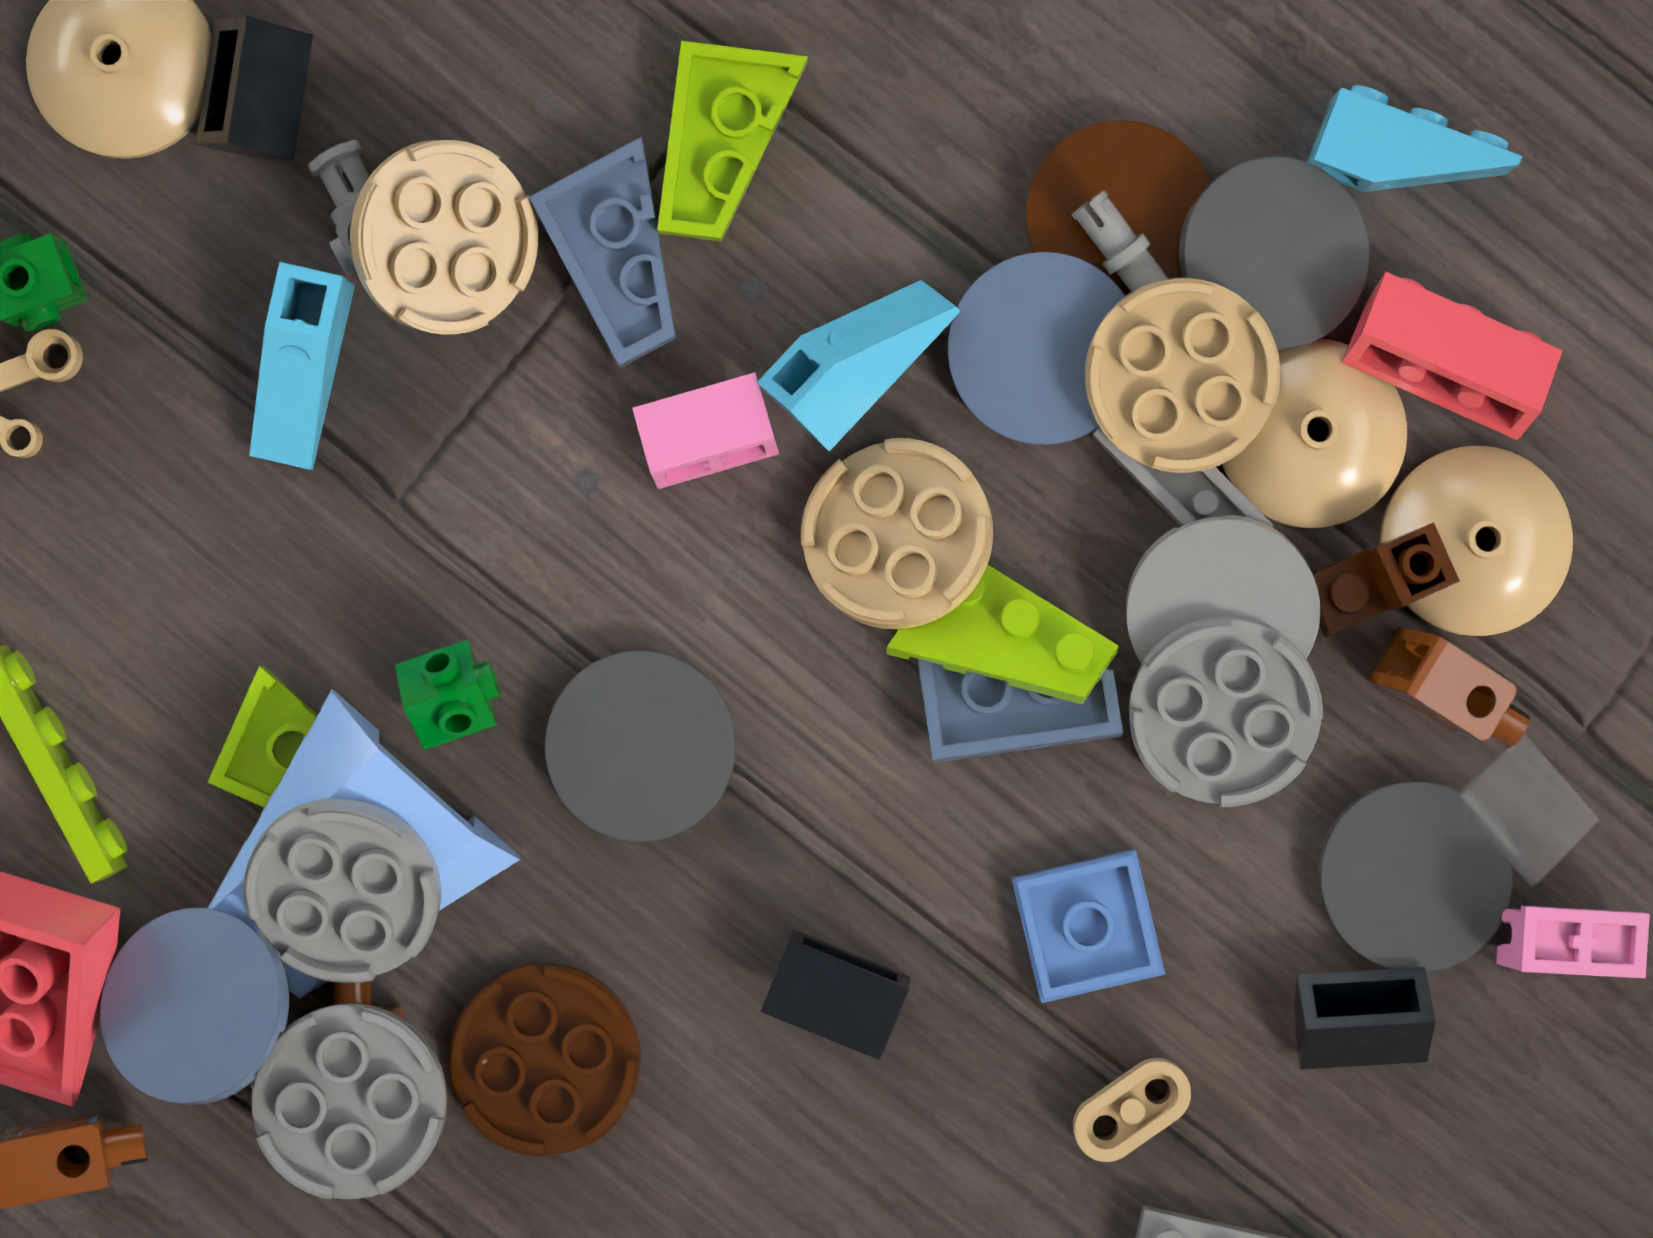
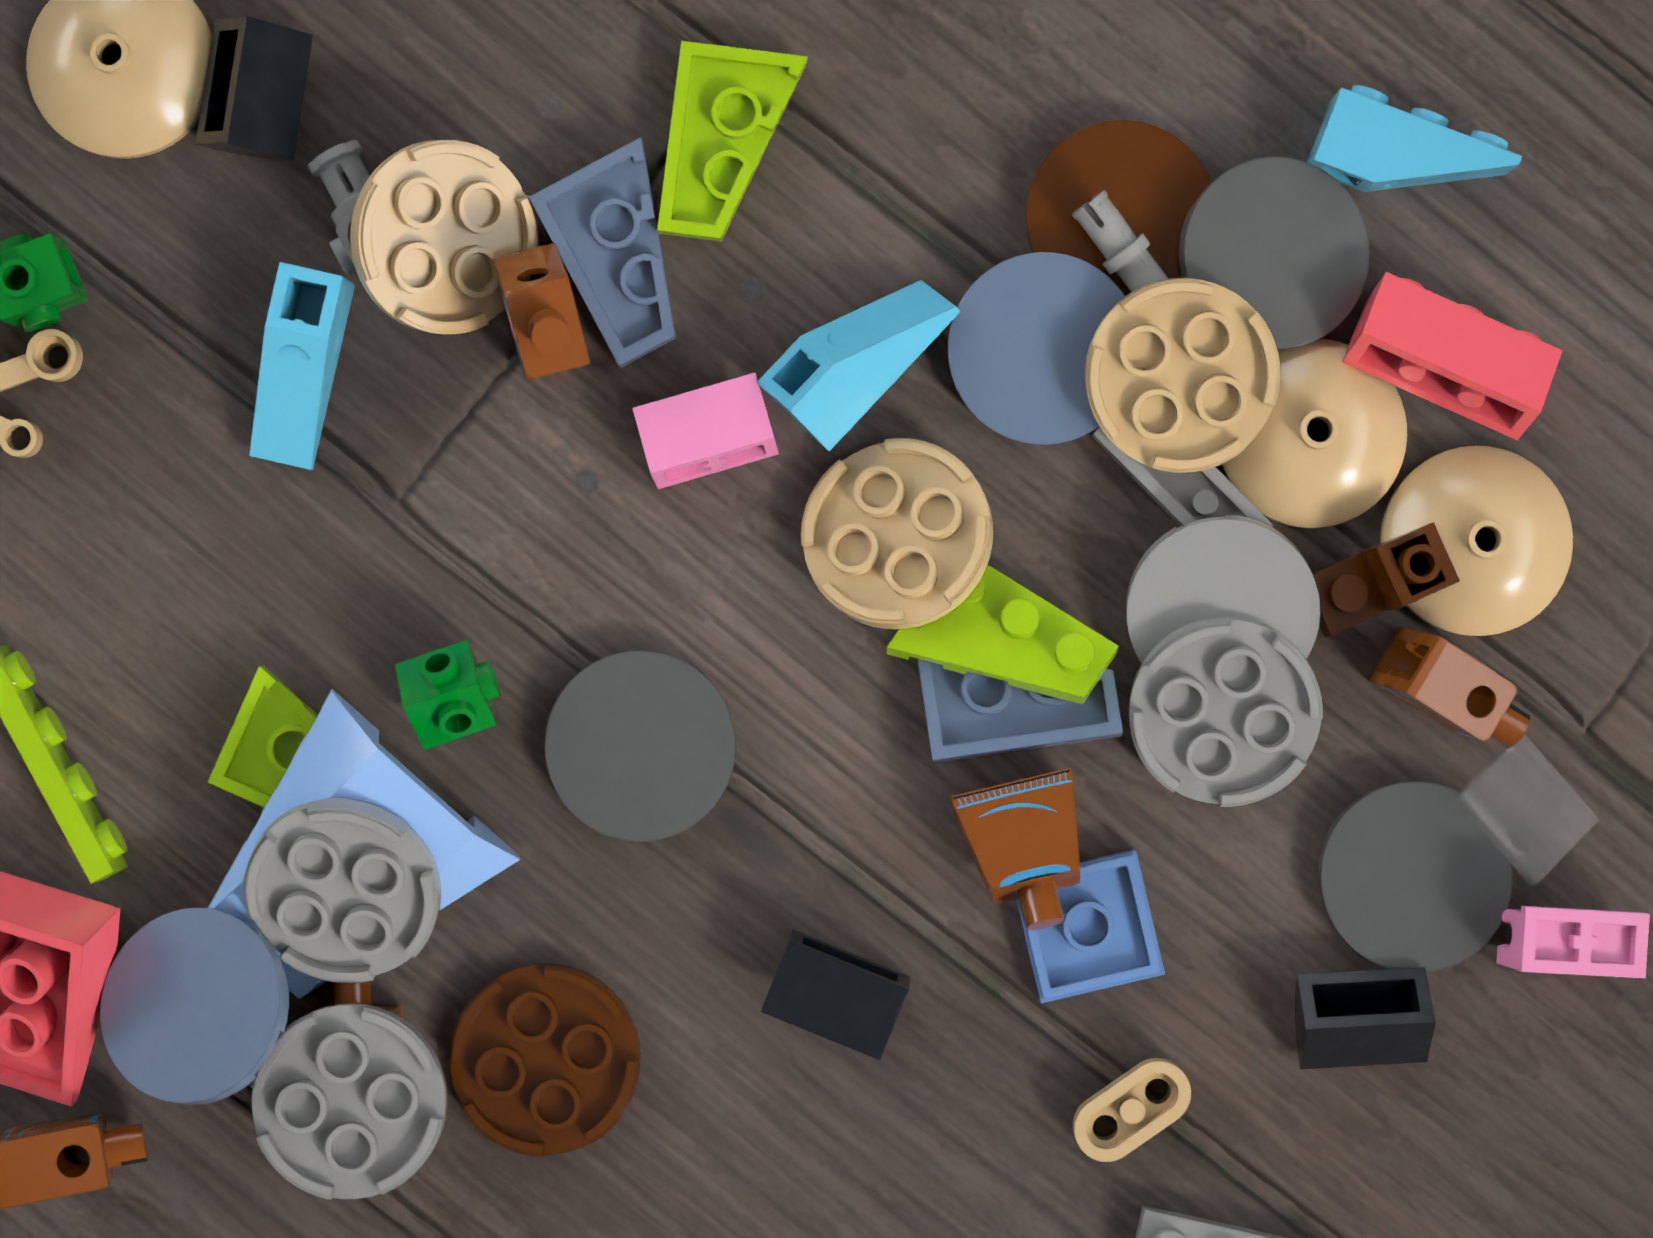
(541, 311): none -> dark orange torso
(1024, 842): none -> dark orange torso

